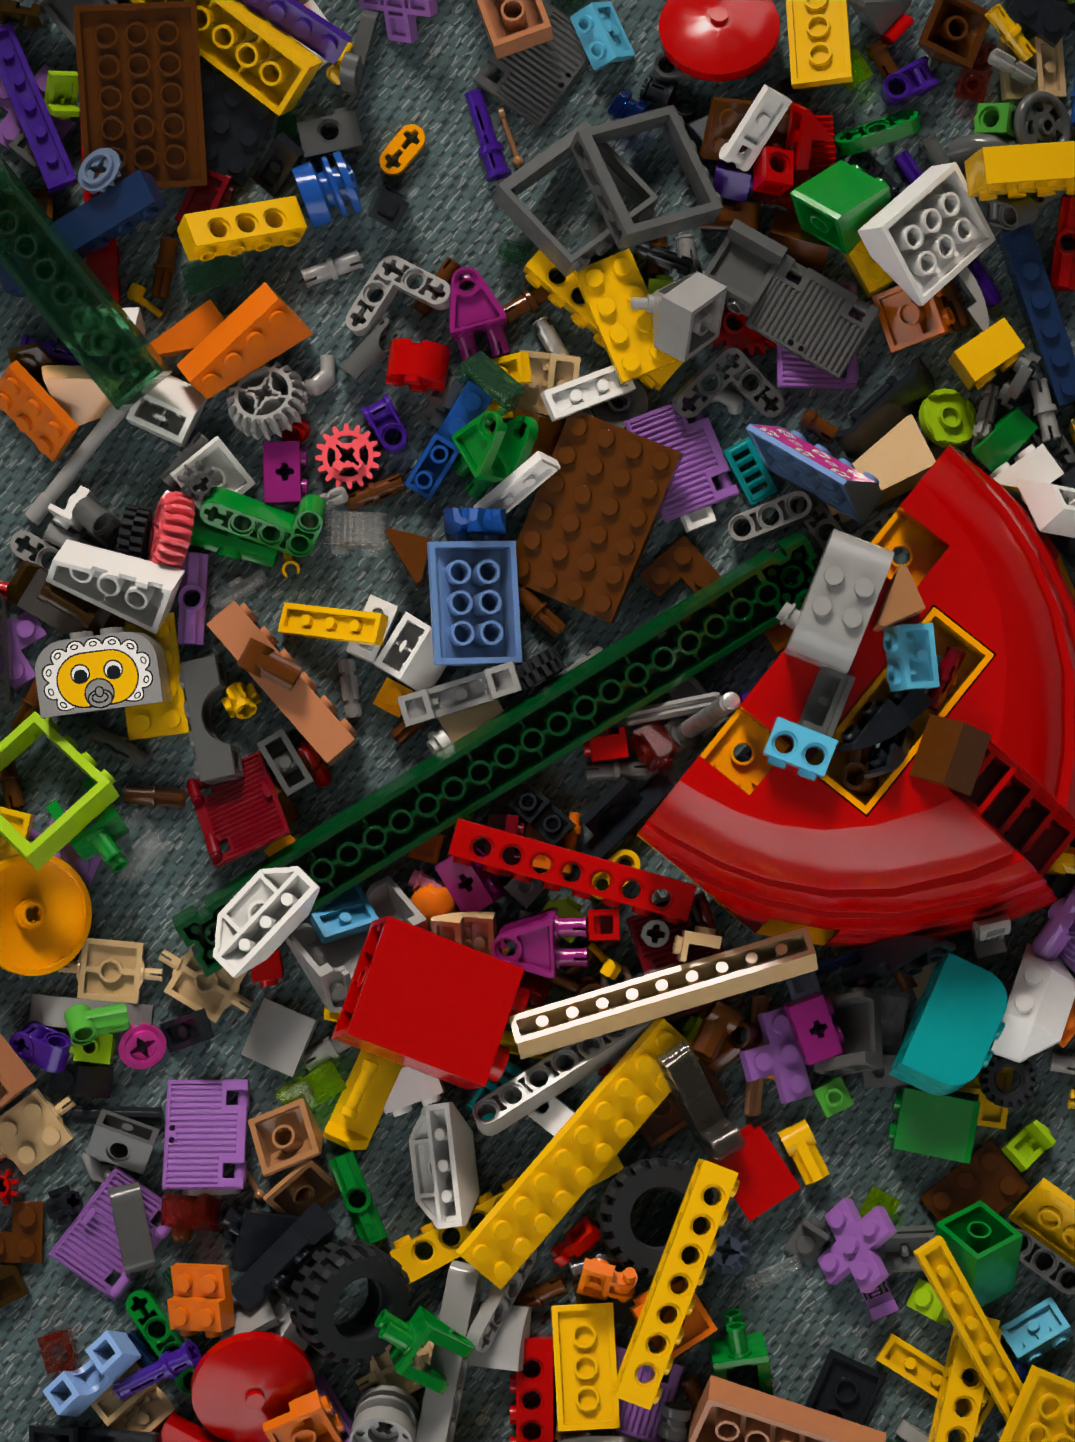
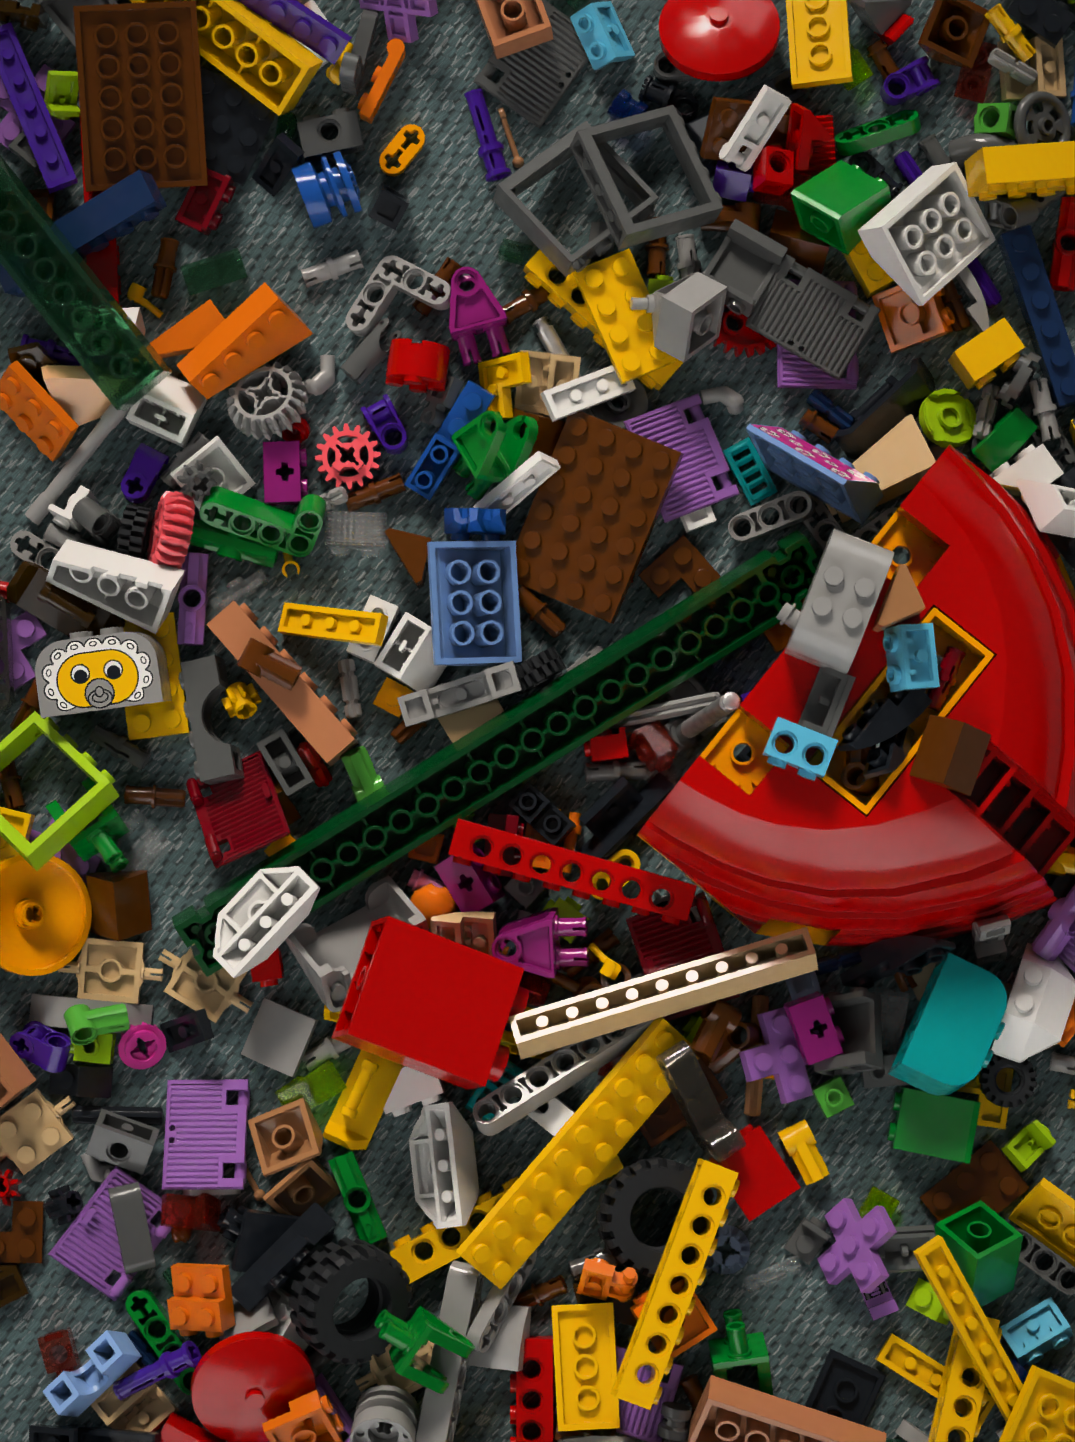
(98, 161): sand blue gear -> none
(119, 903): none -> reddish brown slope
(144, 469): none -> dark purple piece
(254, 218): yellow brick -> none
(343, 916): dark azure wing -> none
(361, 772): none -> bright green piece
(382, 79): none -> orange plate
(437, 741): white plate -> none
(492, 380): clear green hinge -> none
(578, 1240): red plate -> none
(603, 925): red brick -> none
(661, 927): dark grey bush -> none
(663, 258): black axle -> none
(702, 936): tan bracket -> none
(733, 375): dark grey beam -> none
(825, 406): none -> dark blue piece

